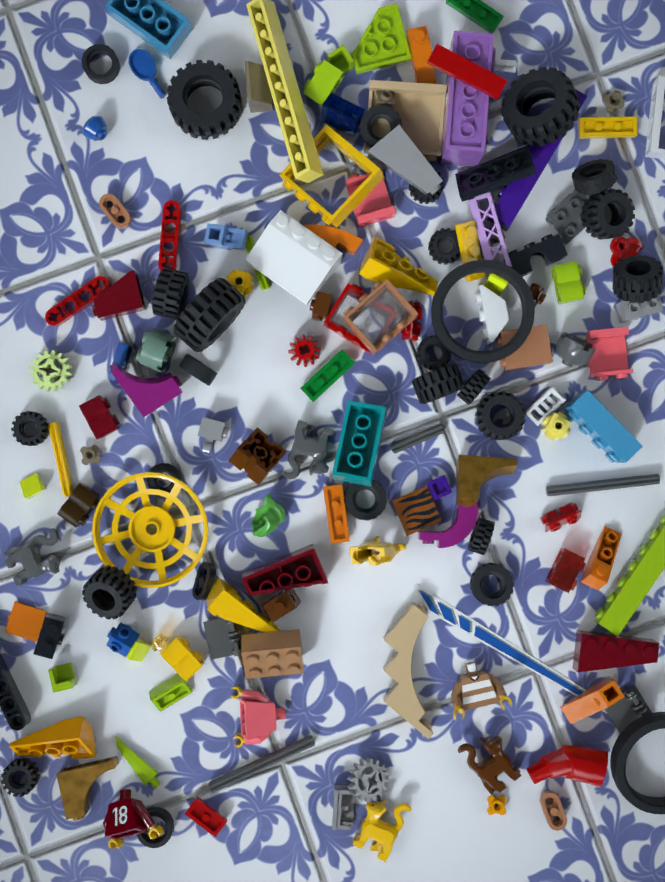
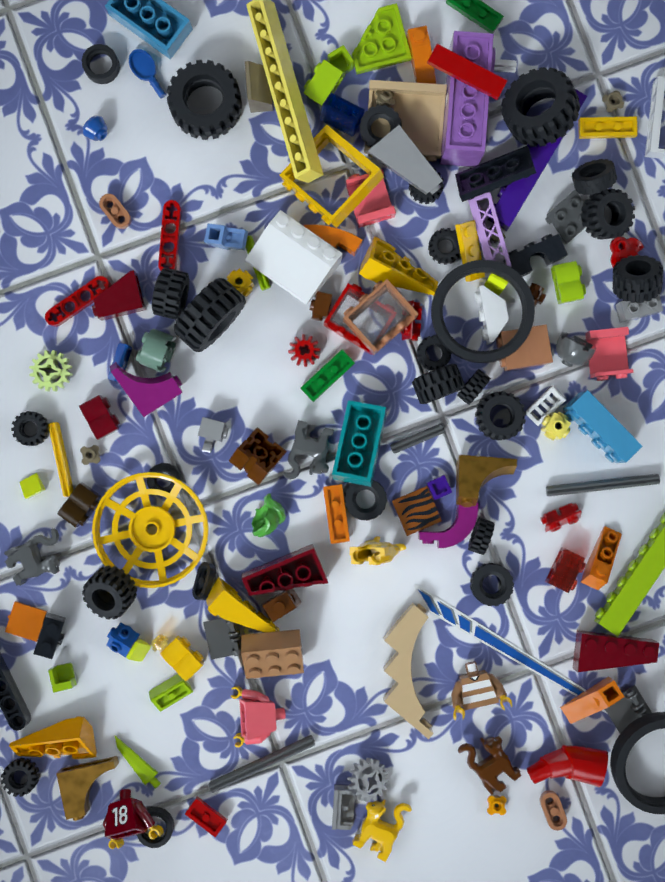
(198, 369): black tyre -> none

